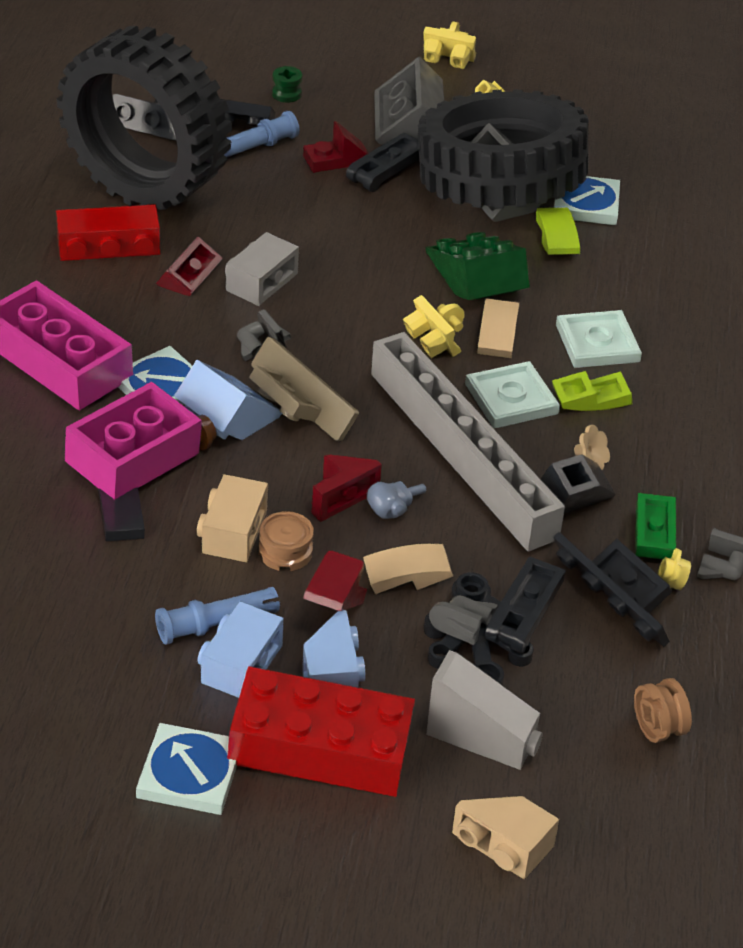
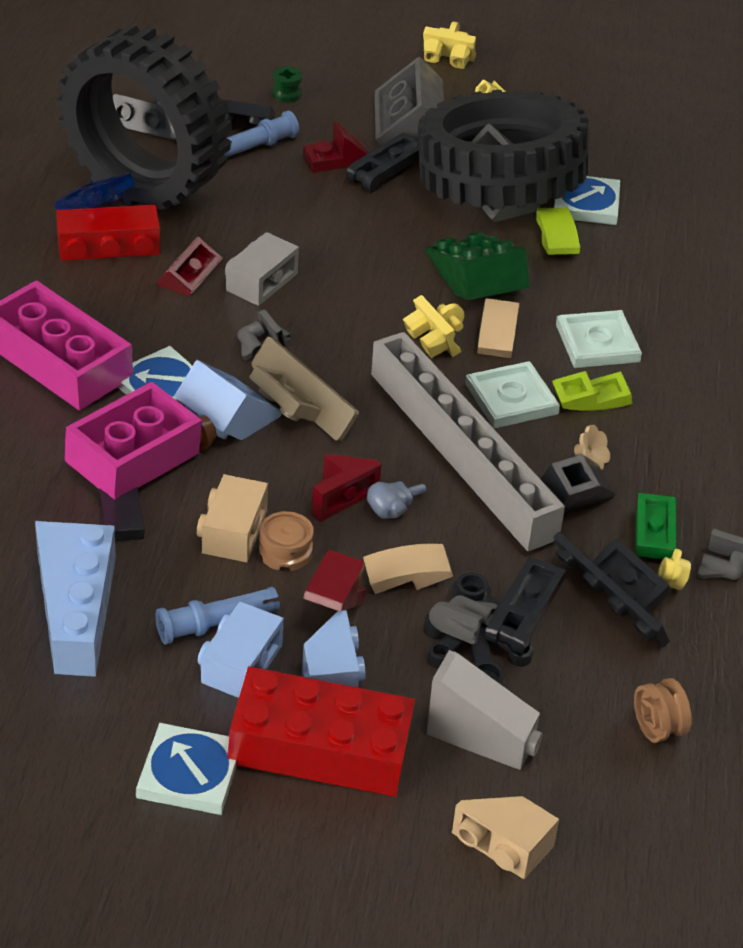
(76, 587): none -> light blue wedge
(95, 193): none -> clear blue plate

